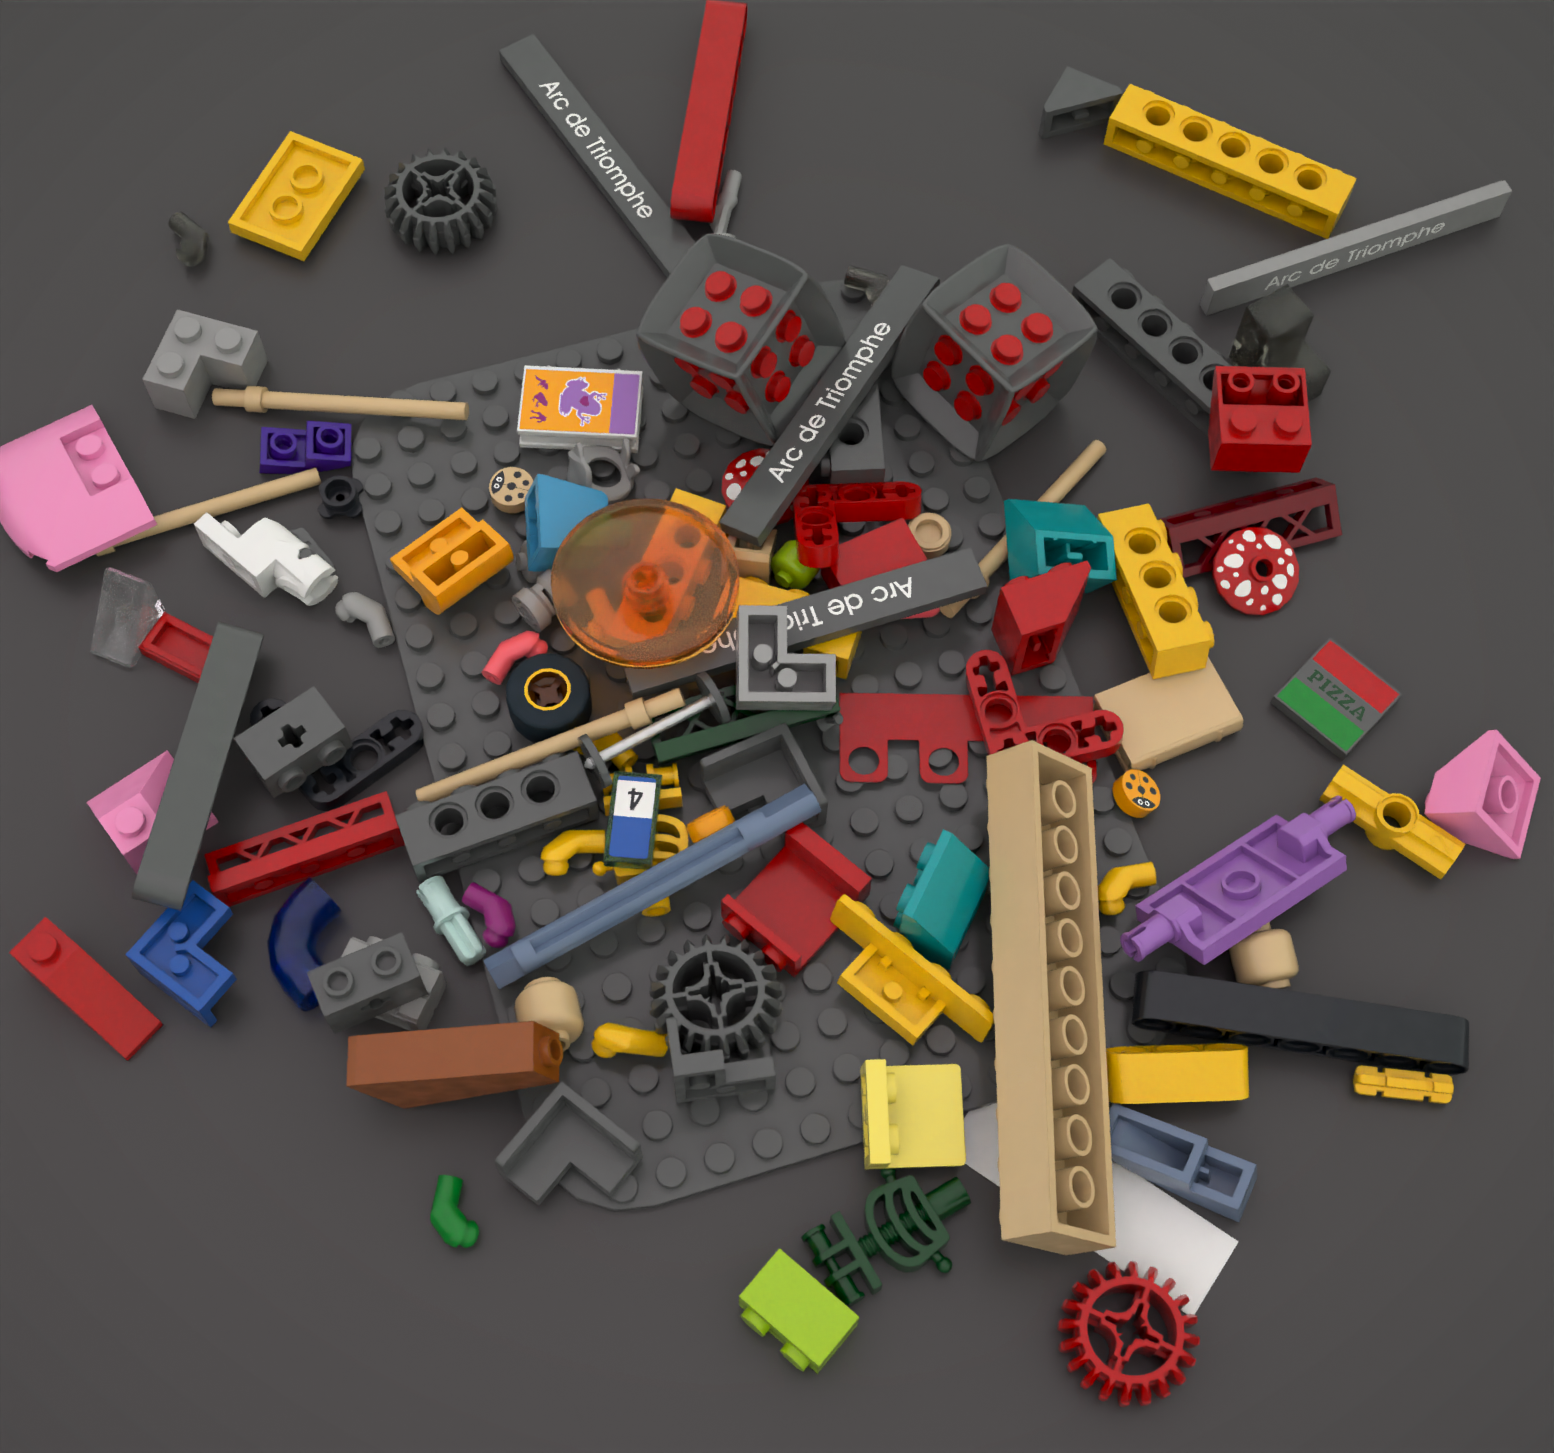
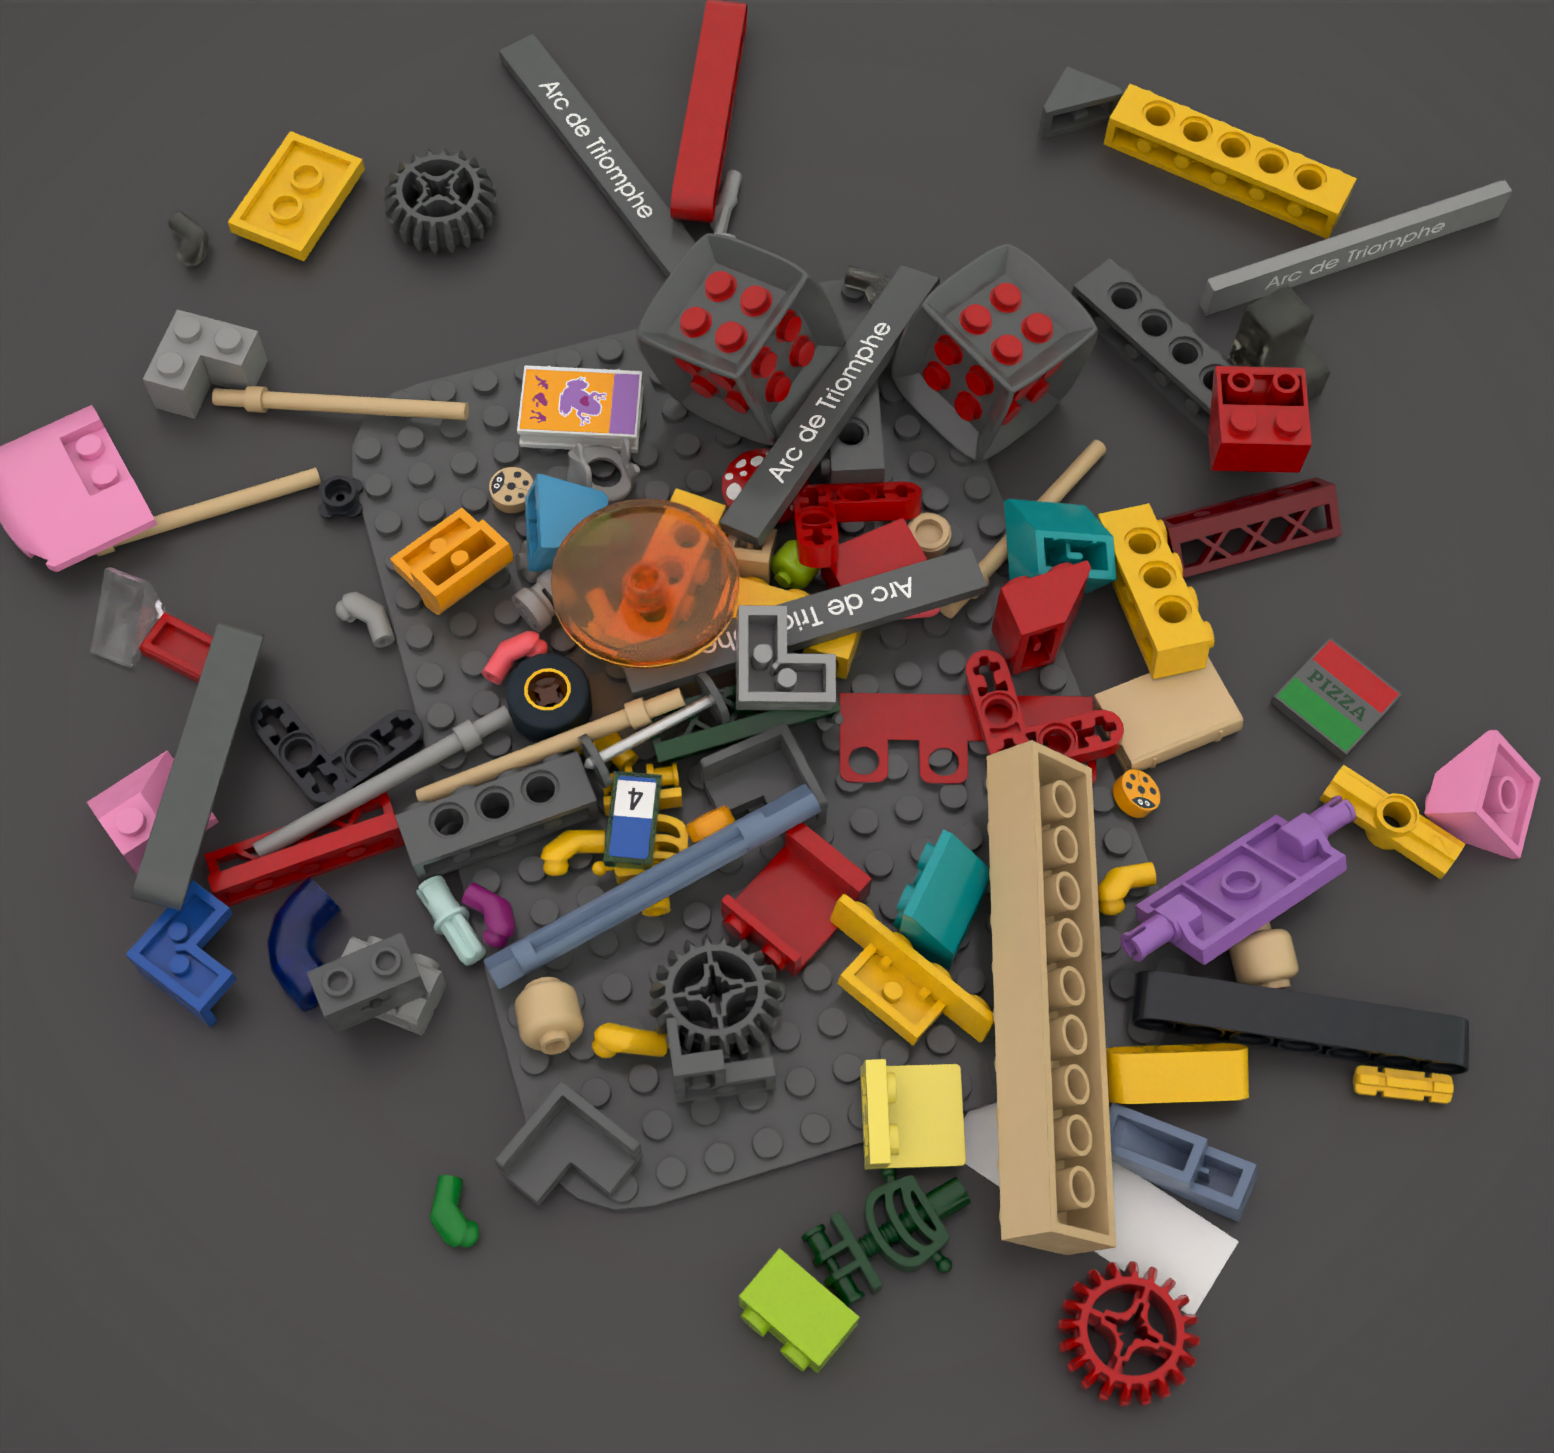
(85, 988): red slope -> none
(271, 557): white plate -> none
(296, 450): dark purple slope -> none
(303, 721): dark grey brick -> none
(453, 1062): dark orange slope -> none
(465, 737): none -> light grey bar
(1237, 575): red dish -> none

